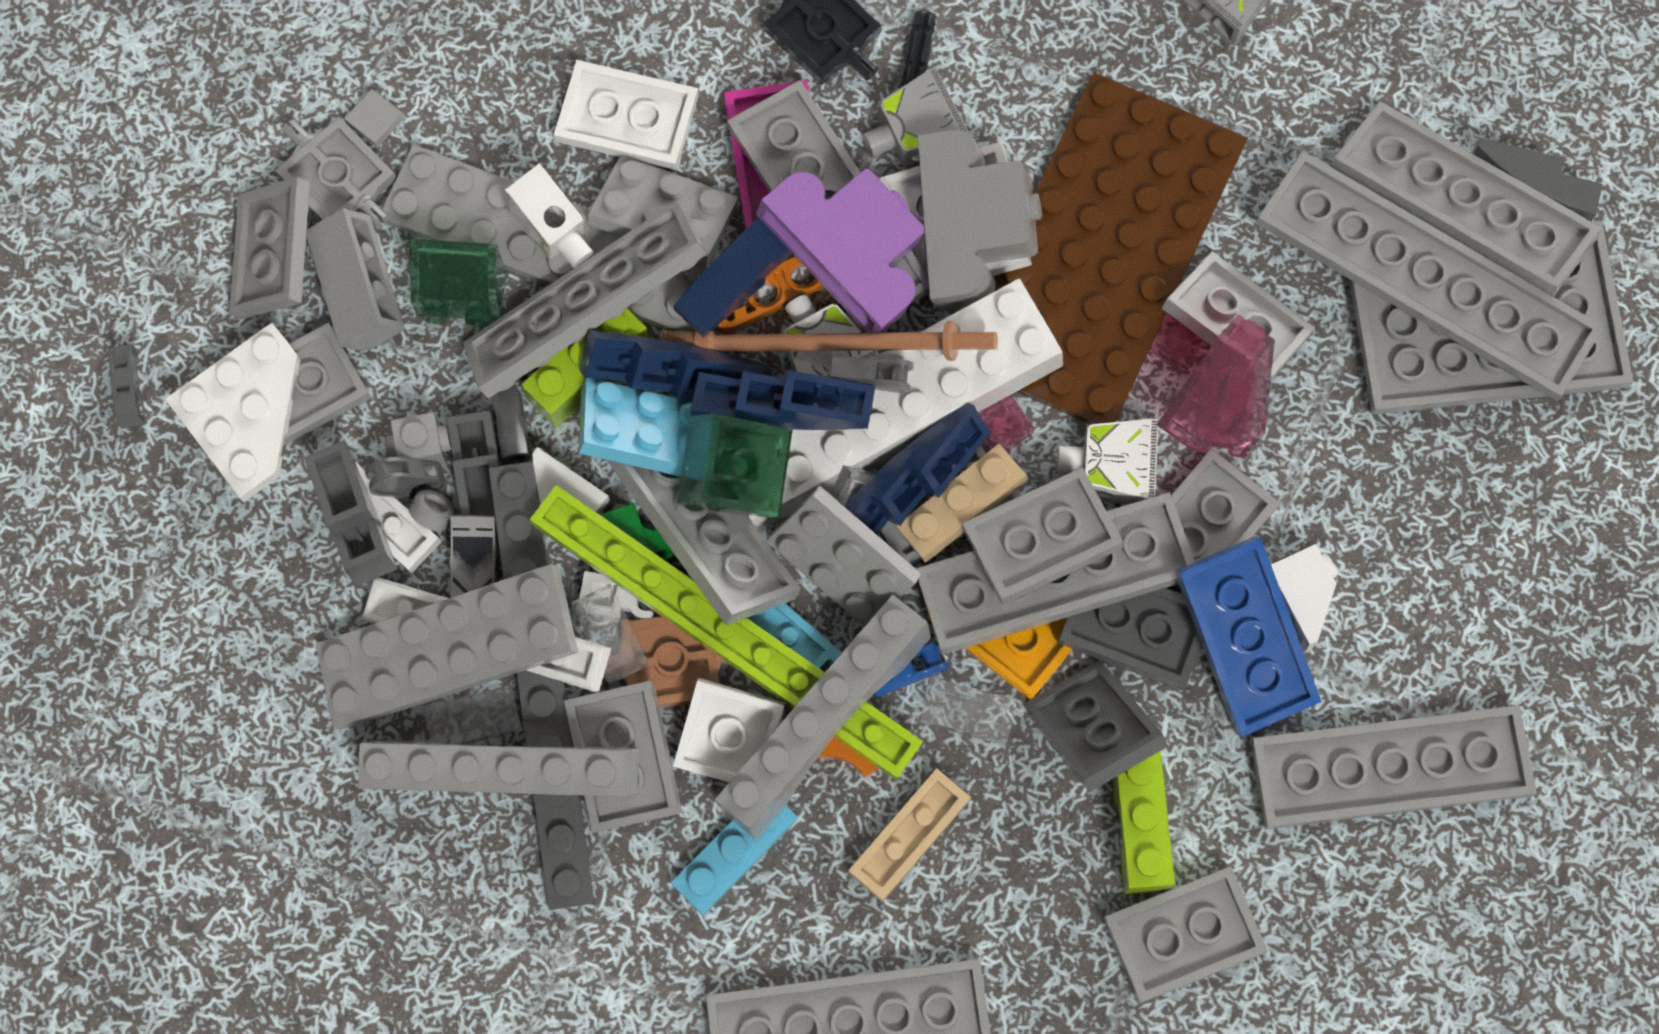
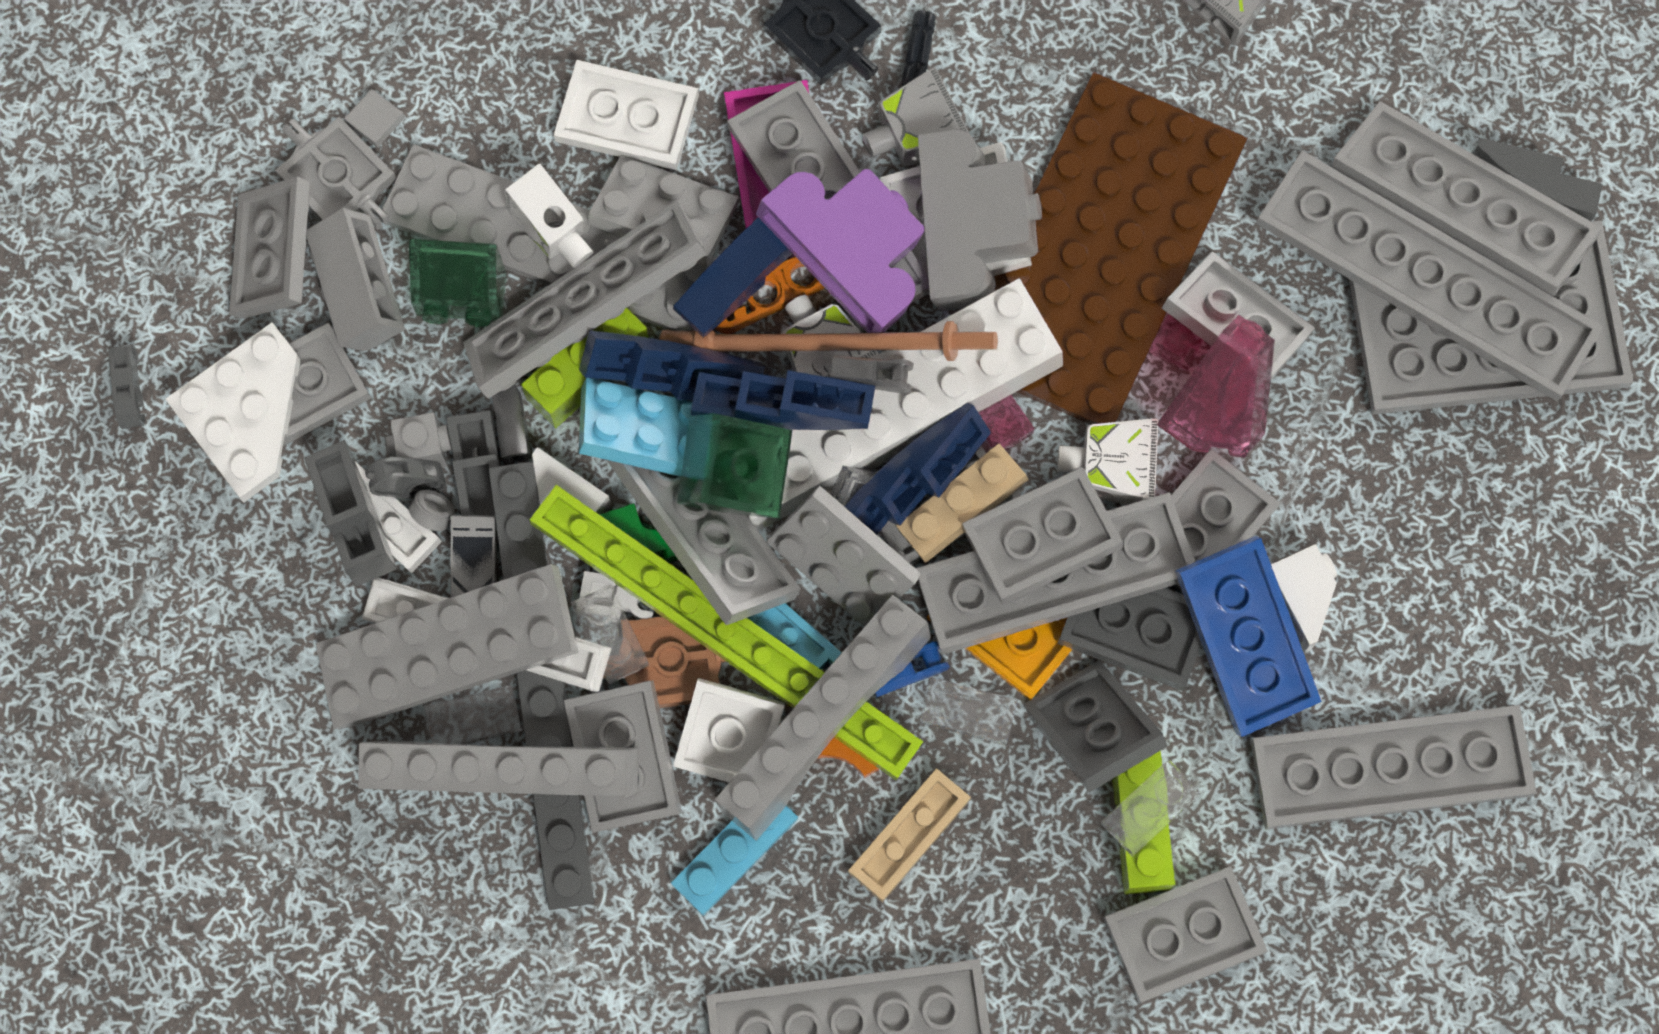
(1150, 807): none -> clear plate

